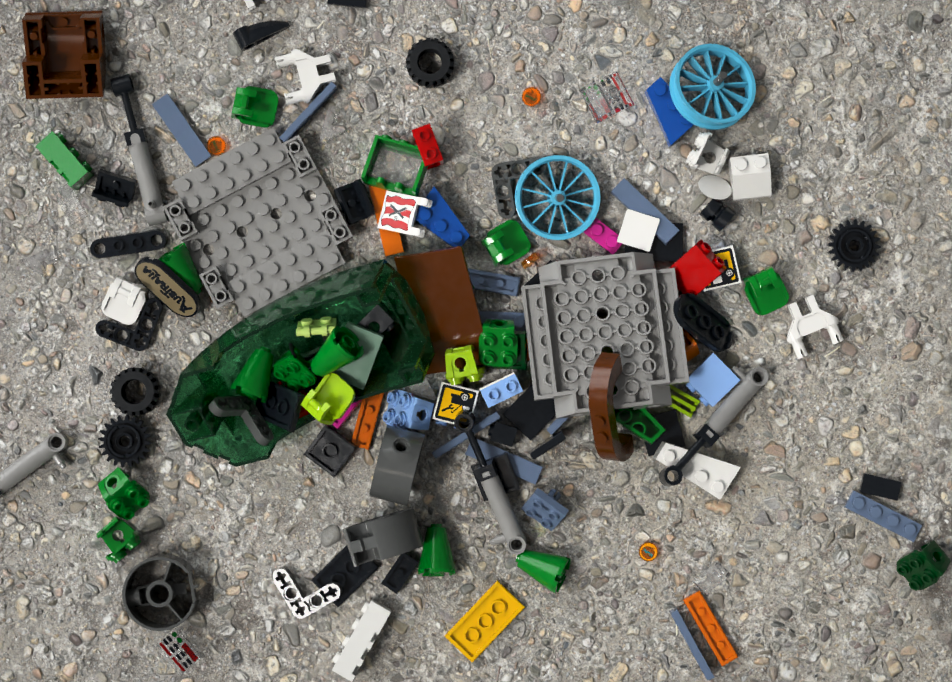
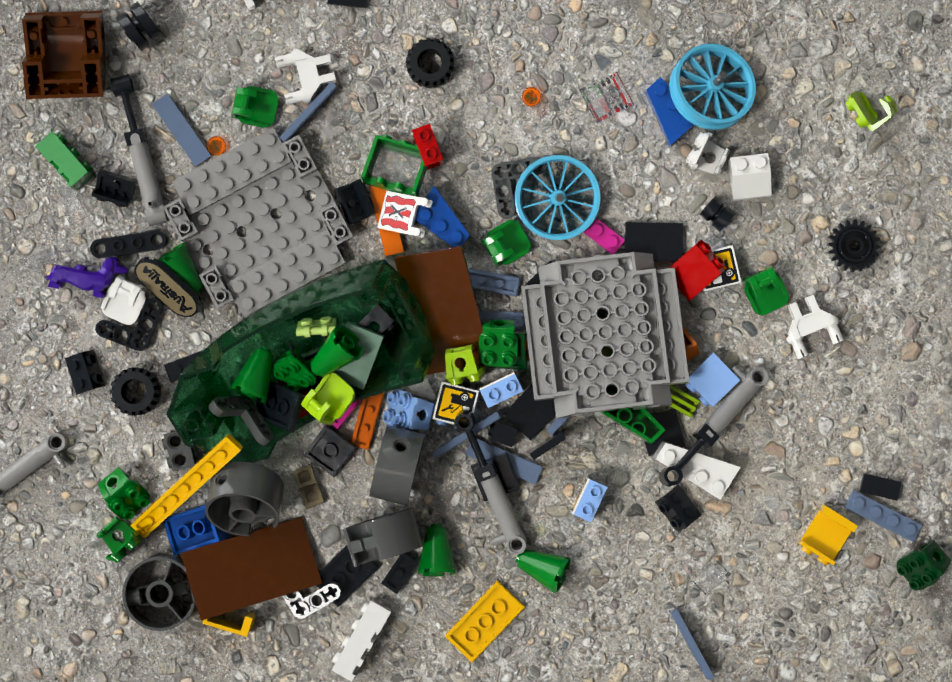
(84, 371): none -> black bracket
(87, 279): none -> dark purple animal
(134, 432): black gear -> none
(139, 26): none -> black wheel
(174, 451): none -> dark grey brick
(176, 367): none -> black plate
(178, 650): clear slope -> none
(186, 485): none -> yellow plate
(192, 530): none -> blue slope
(243, 630): none -> yellow panel
(244, 496): none -> dark grey animal
(251, 568): none -> reddish brown piece
(257, 33): black piece -> none
(308, 486): none -> dark tan slope
(530, 260): clear orange tile -> none
(545, 508): sand blue plate -> none
(588, 499): none -> light blue piece
(608, 442): reddish brown arch -> none
(635, 201): sand blue tile -> none
(638, 230): white sticker -> none
(648, 551): clear orange tile -> none
(678, 508): none -> black bracket
(703, 322): black tile -> none
(710, 628): orange tile -> none
(714, 187): white sticker -> none
(826, 535): none -> yellow panel
(866, 113): none -> lime piece

